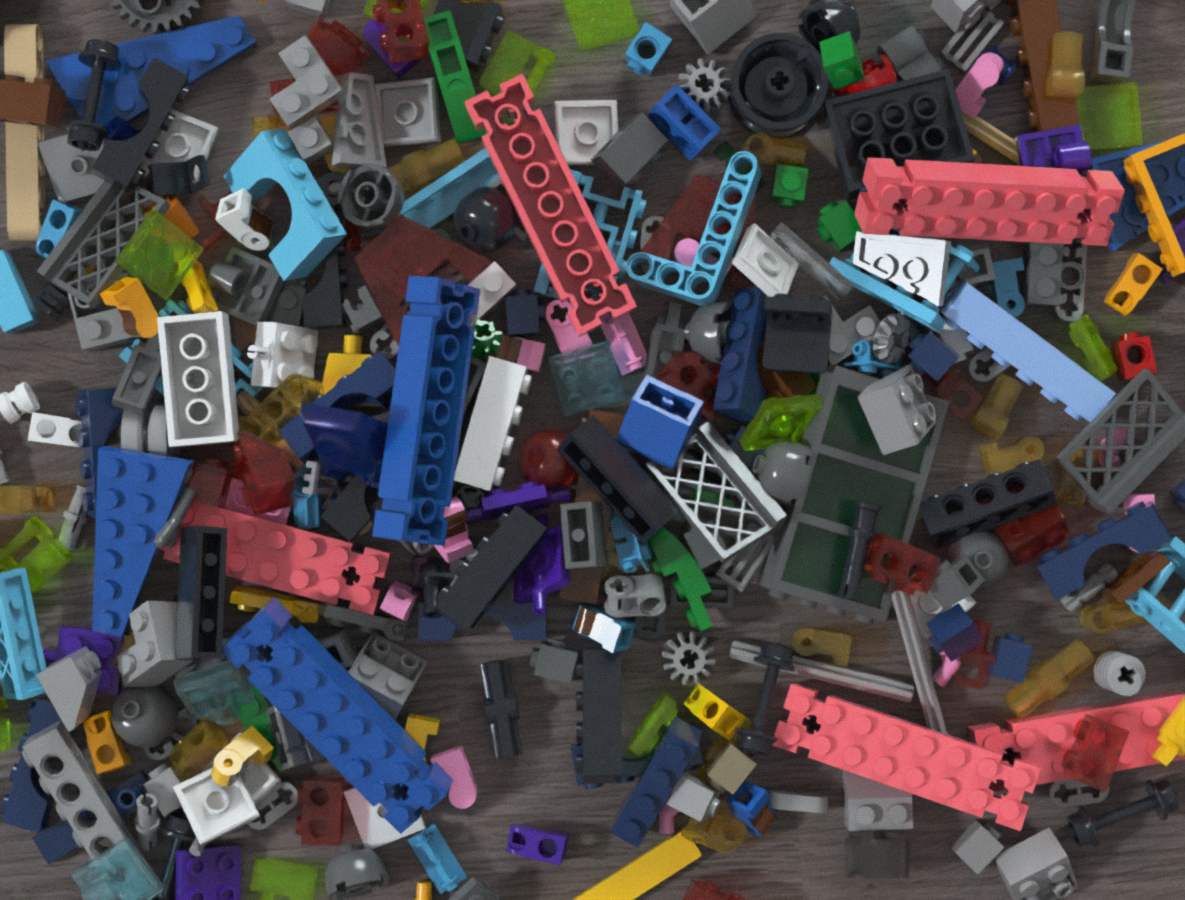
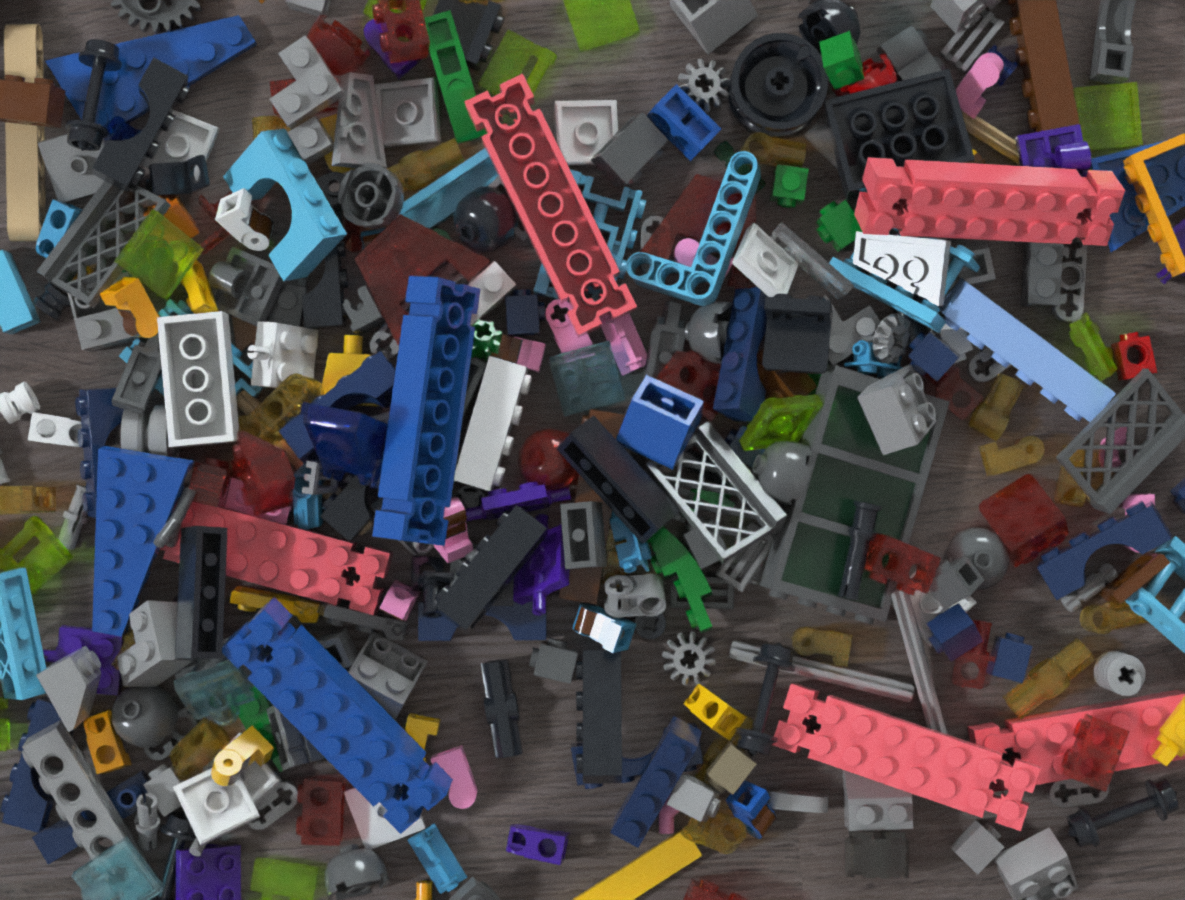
(646, 734): clear neon green plate -> none
(652, 37): dark azure brick -> none
(946, 670): bright pink arm -> none
(1003, 509): black brick -> none
(1005, 289): dark azure leg -> none
(1065, 75): clear yellow piece -> none
(1132, 284): light orange leg -> none

